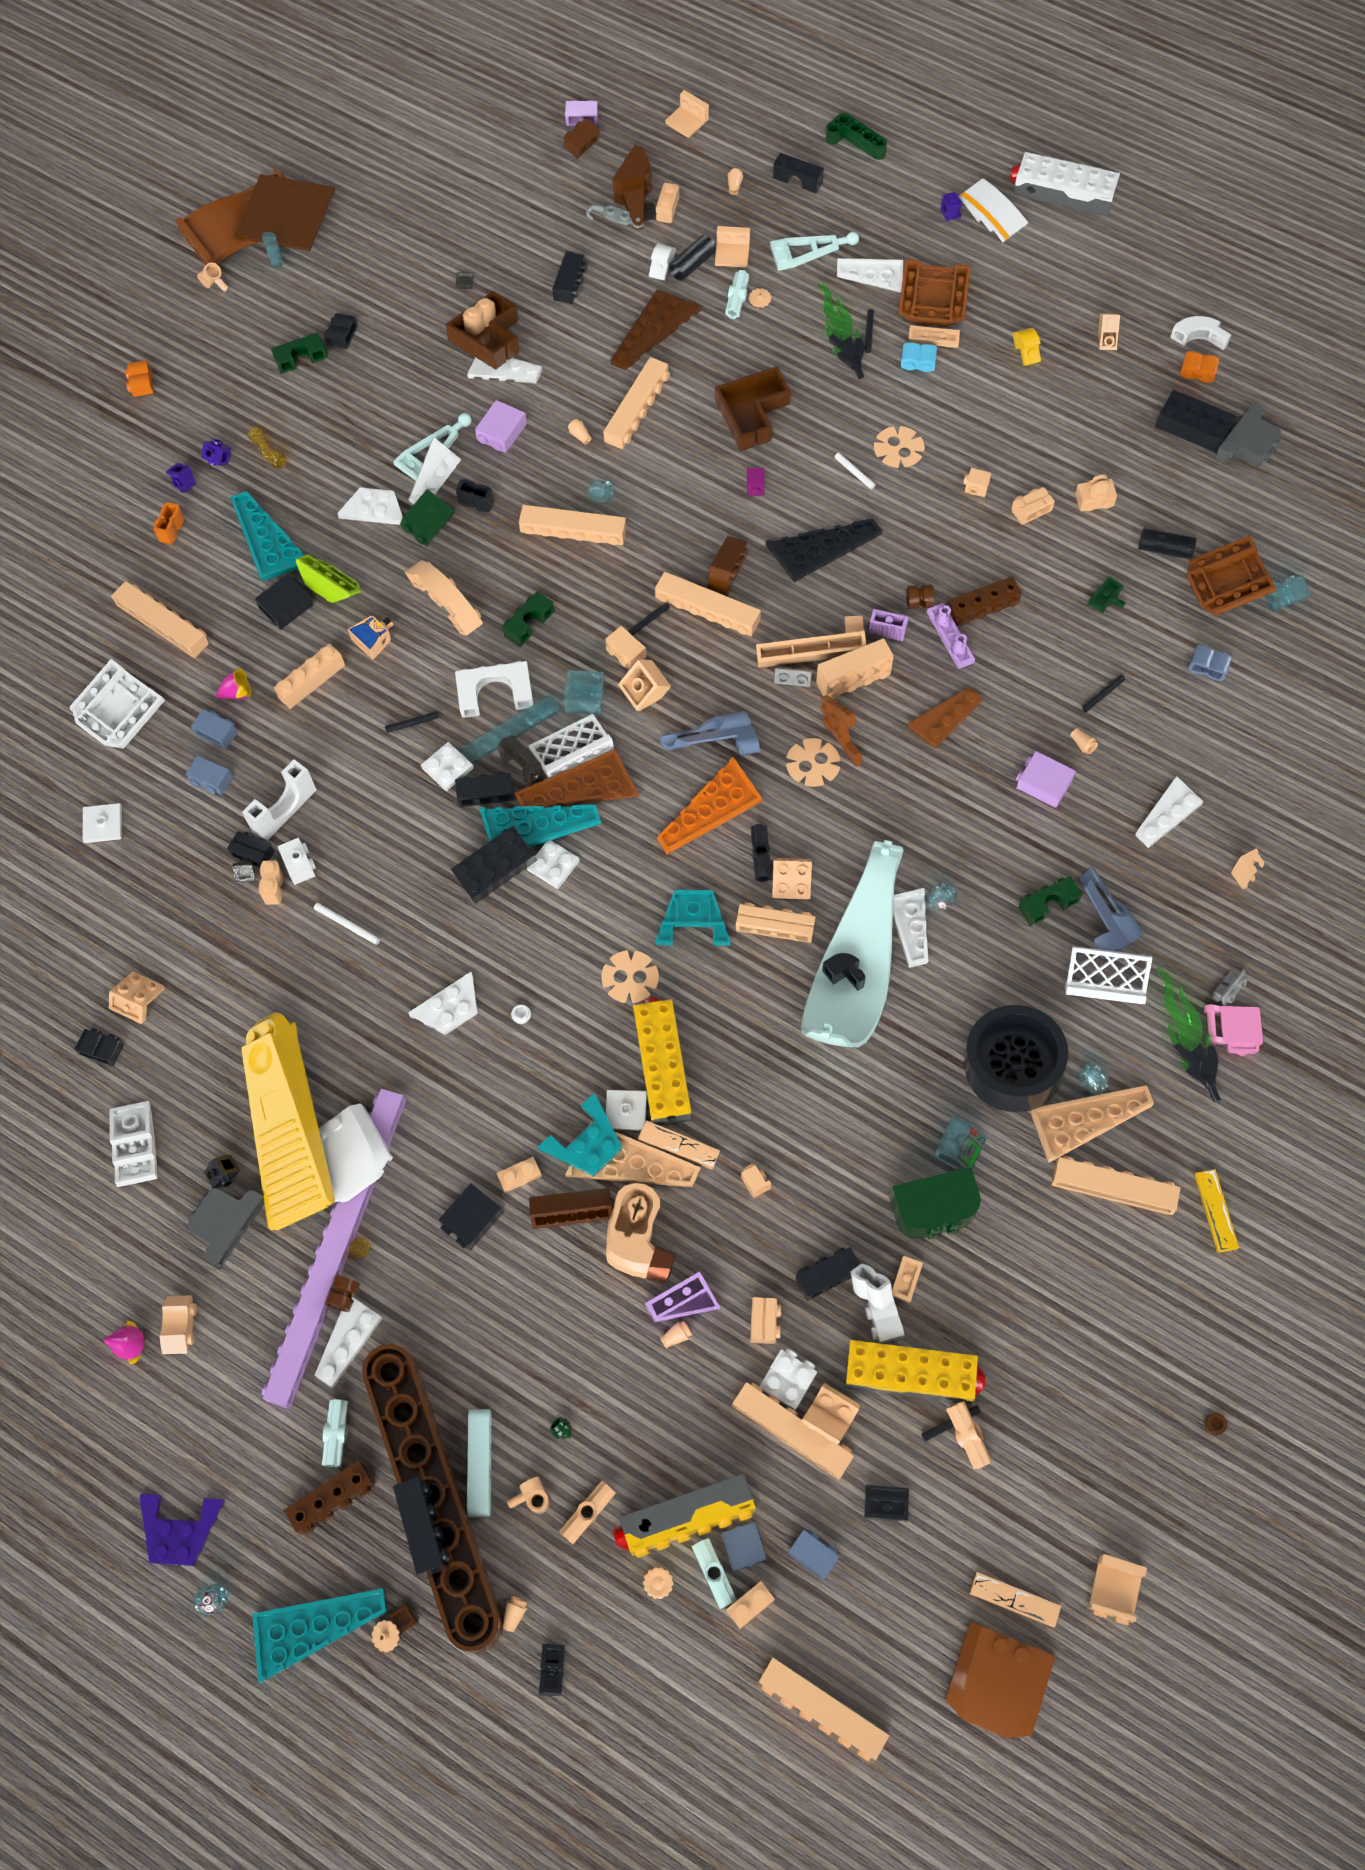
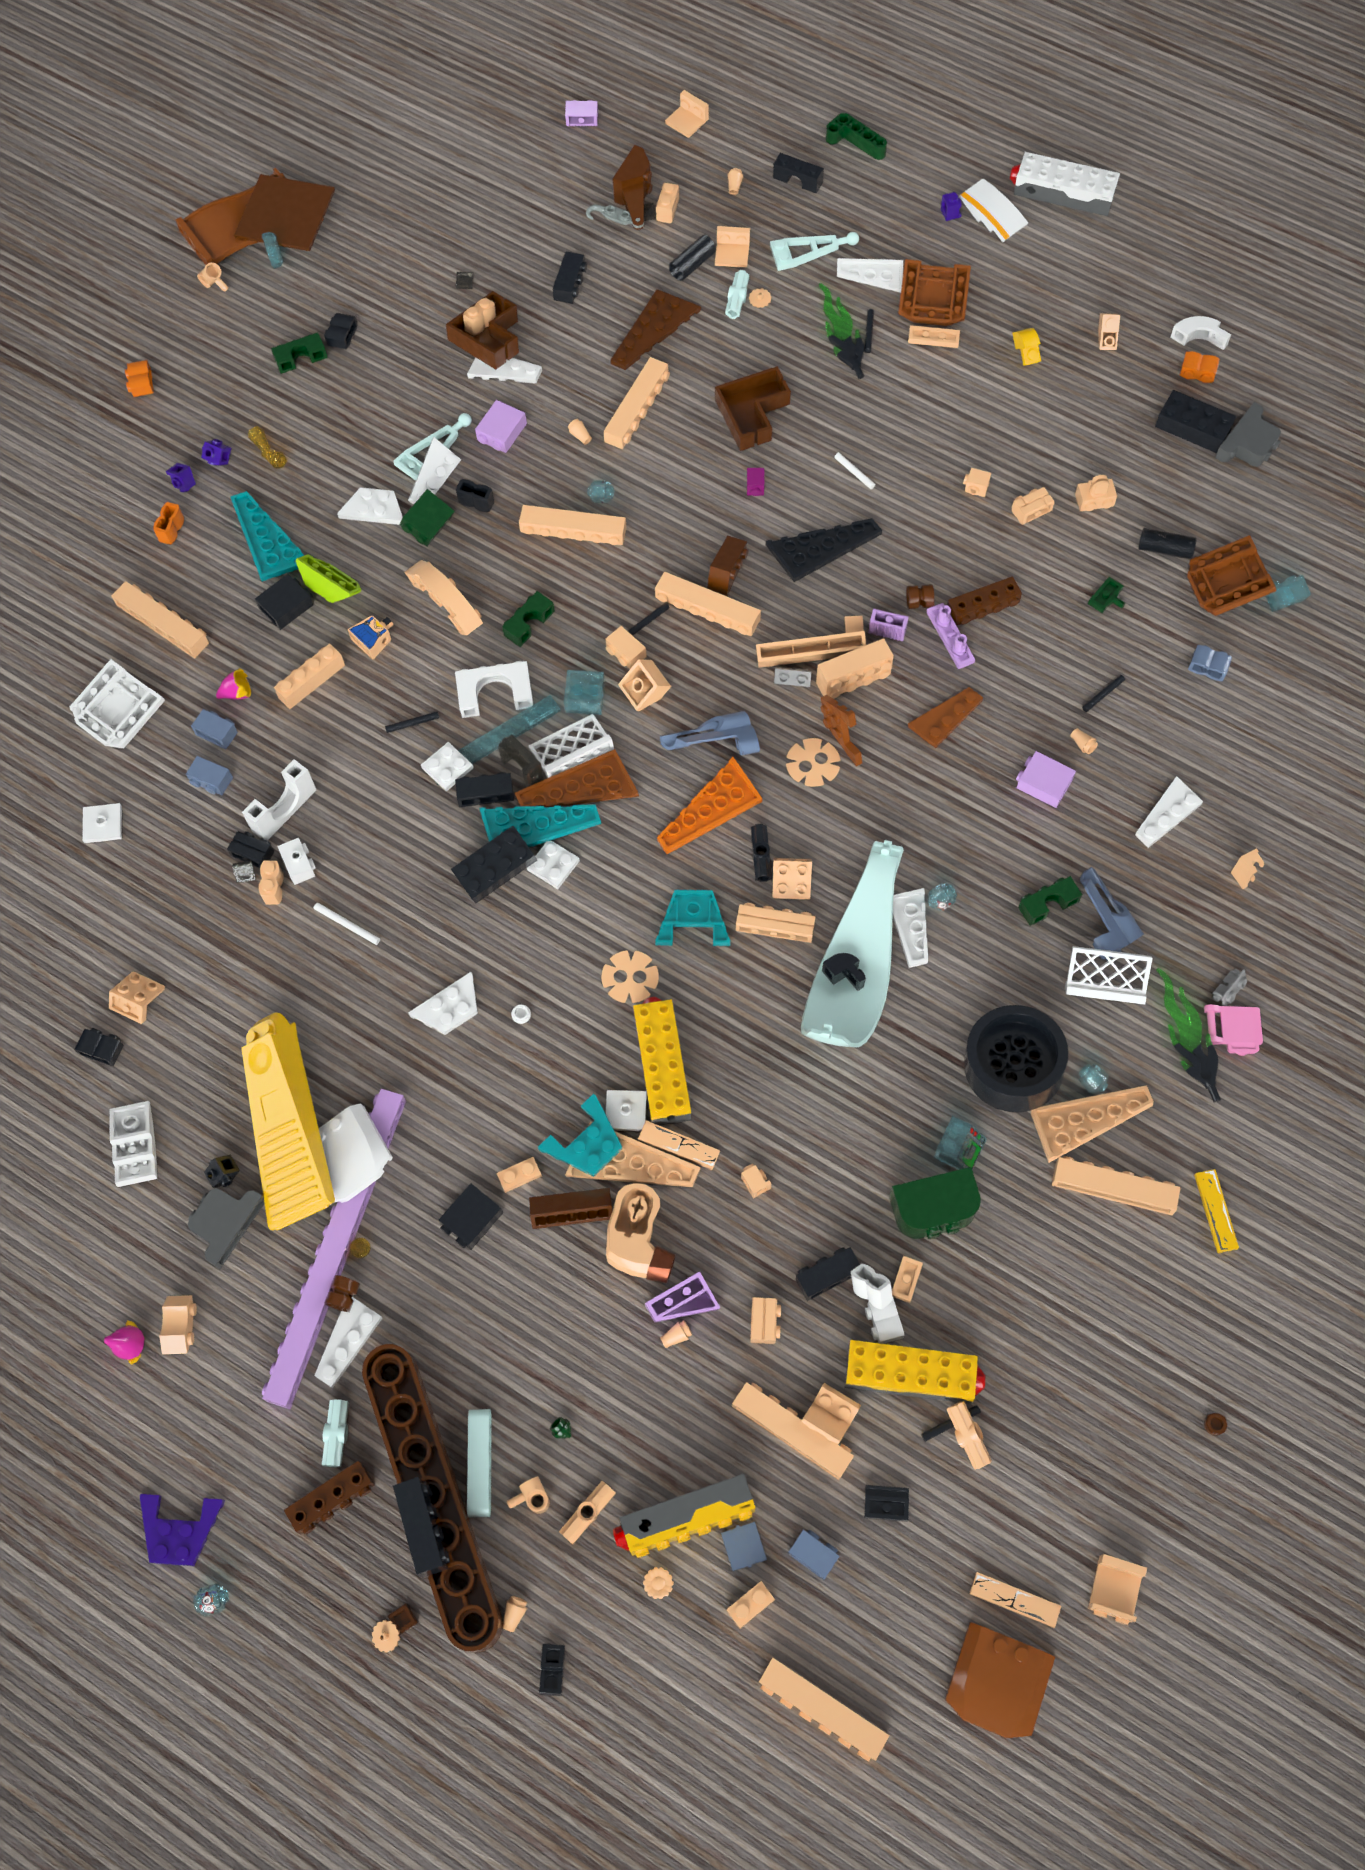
(298, 1631): teal wing -> none
(581, 138): reddish brown brick -> none
(661, 258): white brick -> none
(720, 1587): light aqua piece -> none
(788, 1378): white plate -> none
(893, 457): light nougat piece -> none
(919, 357): medium azure brick -> none

